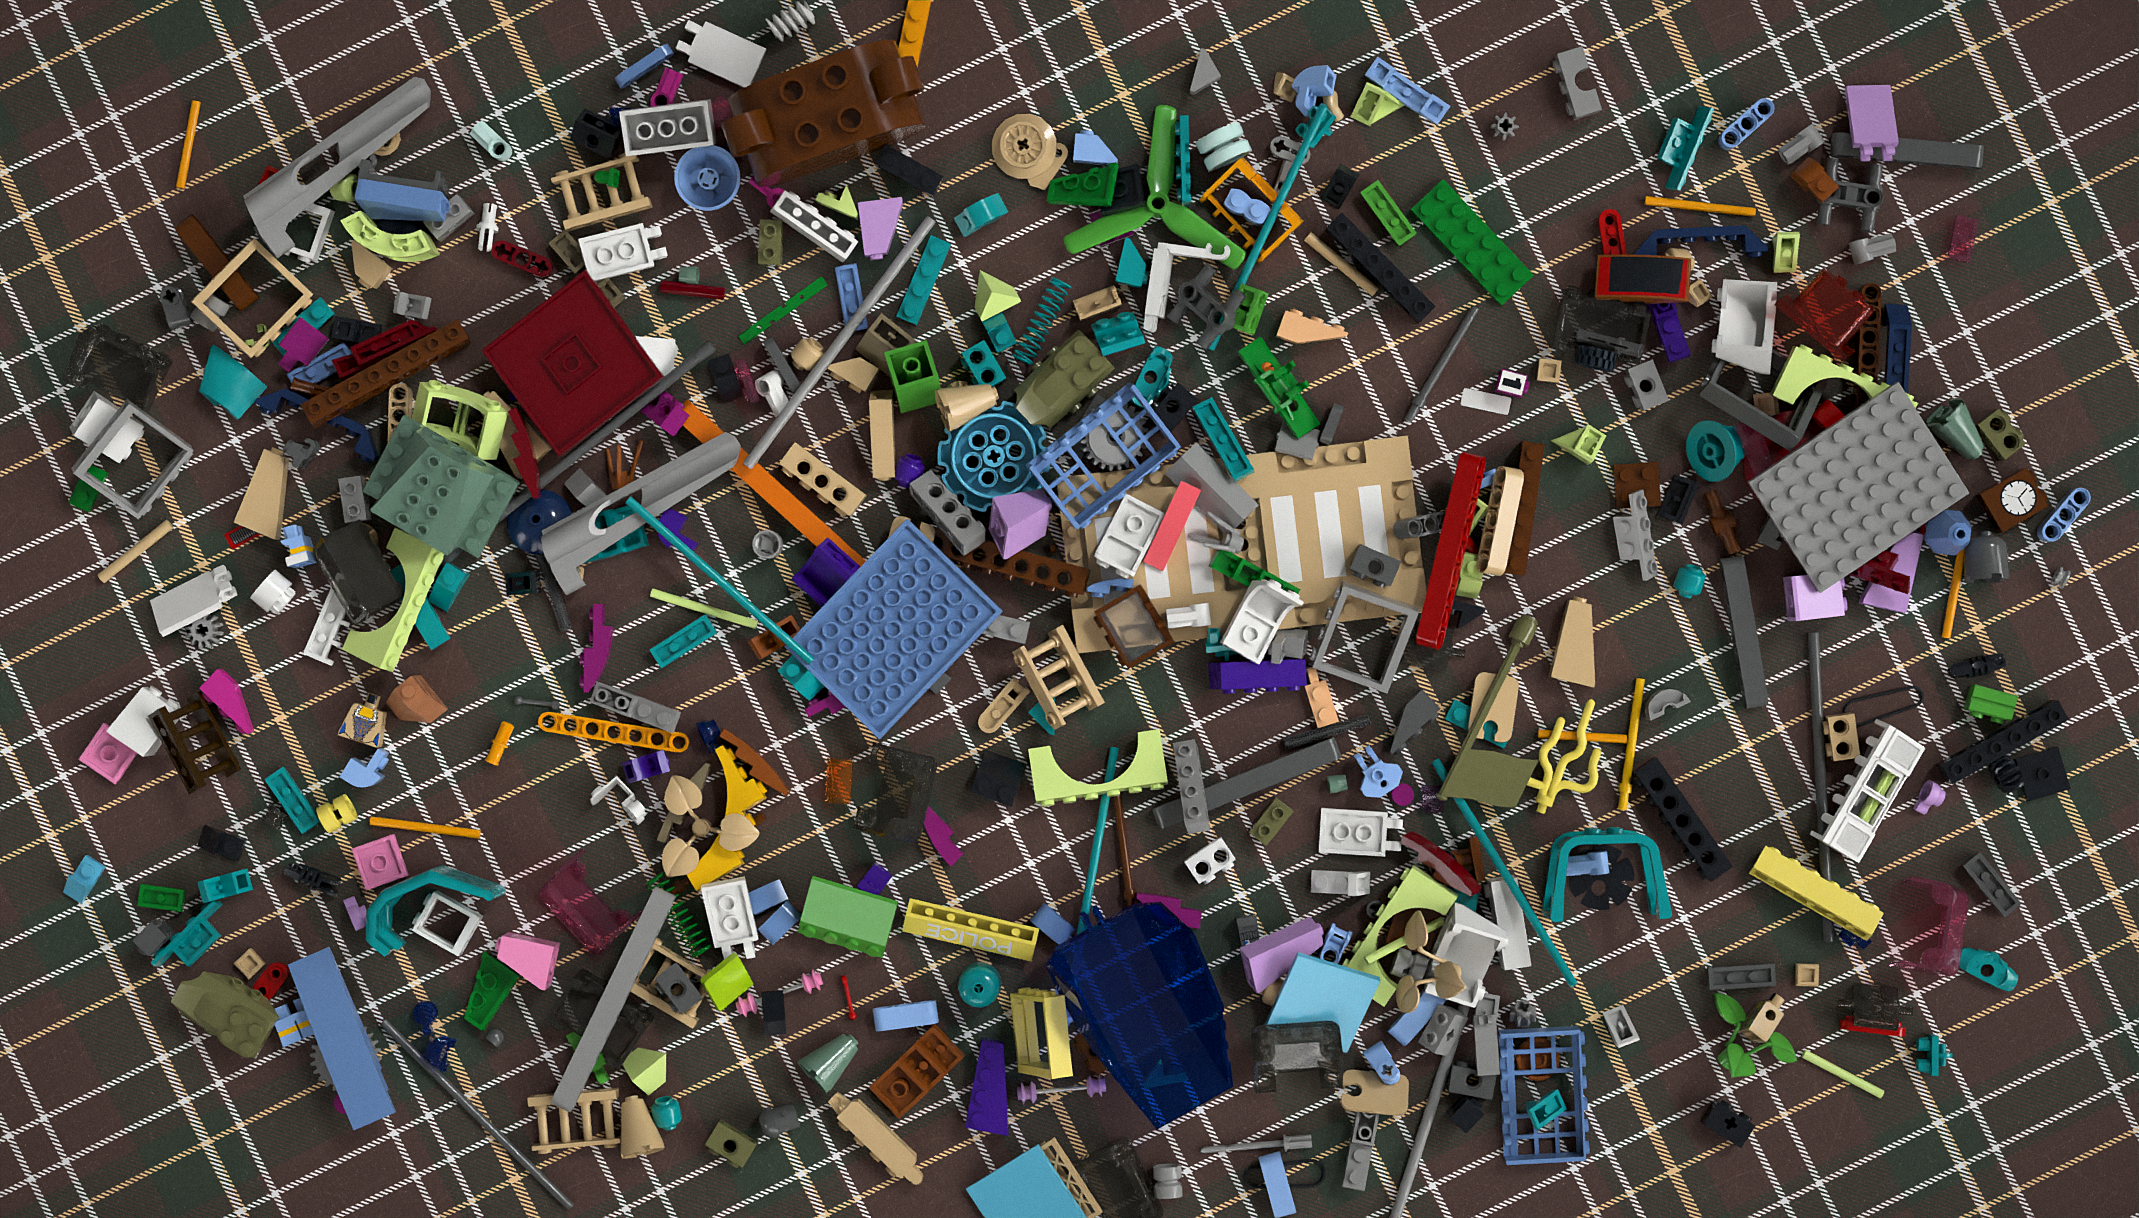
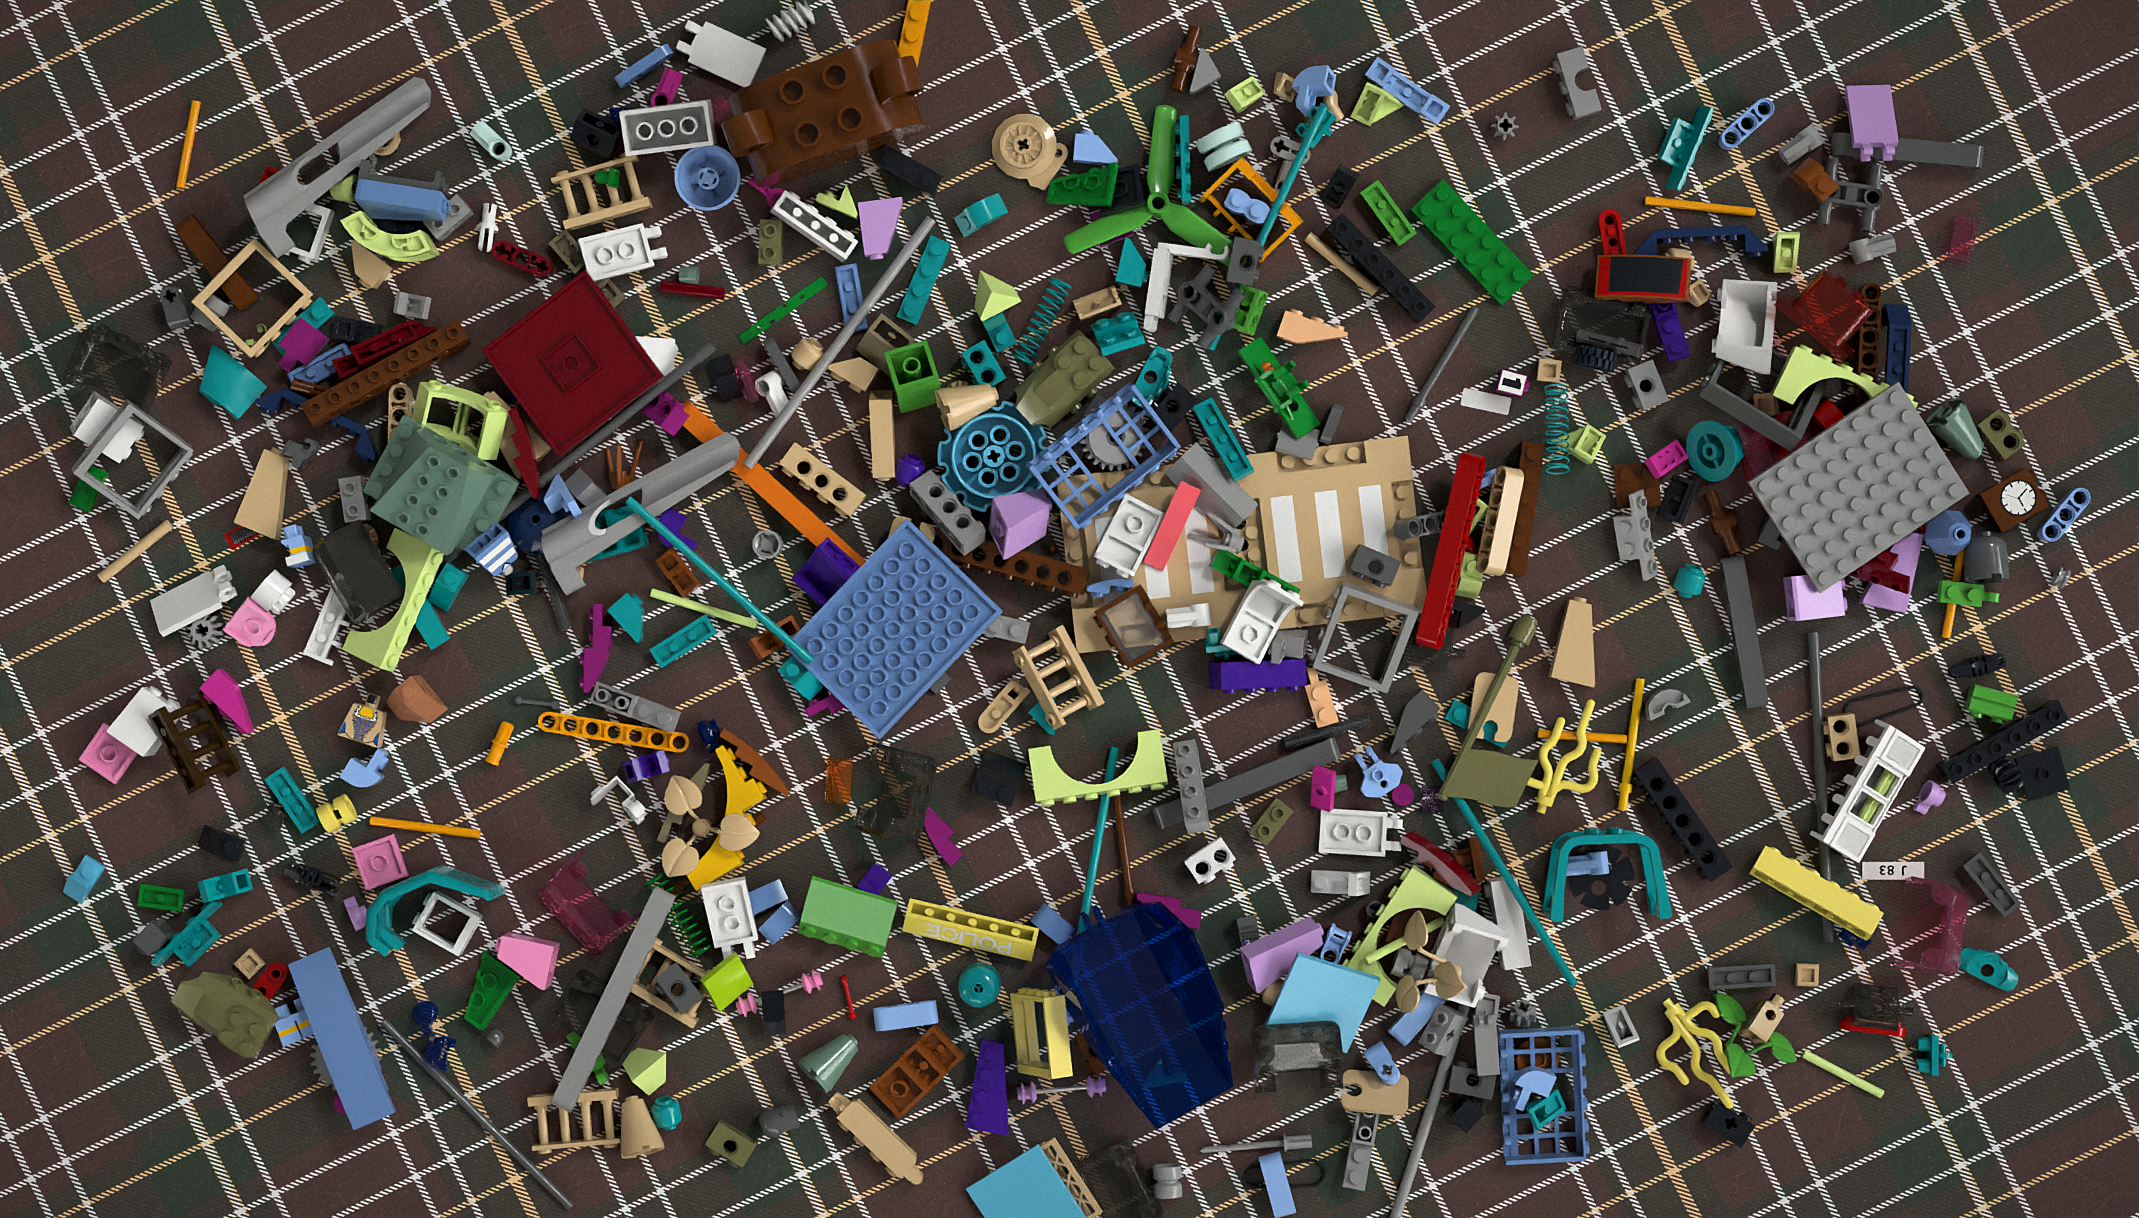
(251, 625): none -> bright pink tile
(494, 550): none -> medium blue torso
(560, 497): none -> light blue slope
(629, 615): none -> teal slope
(678, 572): none -> dark orange slope
(1186, 59): none -> reddish brown pin
(1242, 247): none -> dark grey brick
(1244, 94): none -> yellowish green slope
(1323, 788): none -> dark pink plate
(1529, 1080): none -> light blue brick
(1556, 392): none -> teal piece
(1666, 459): none -> dark pink plate
(1681, 1026): none -> light yellow plant
(1891, 870): none -> white sticker
(1964, 594): none -> bright green plate

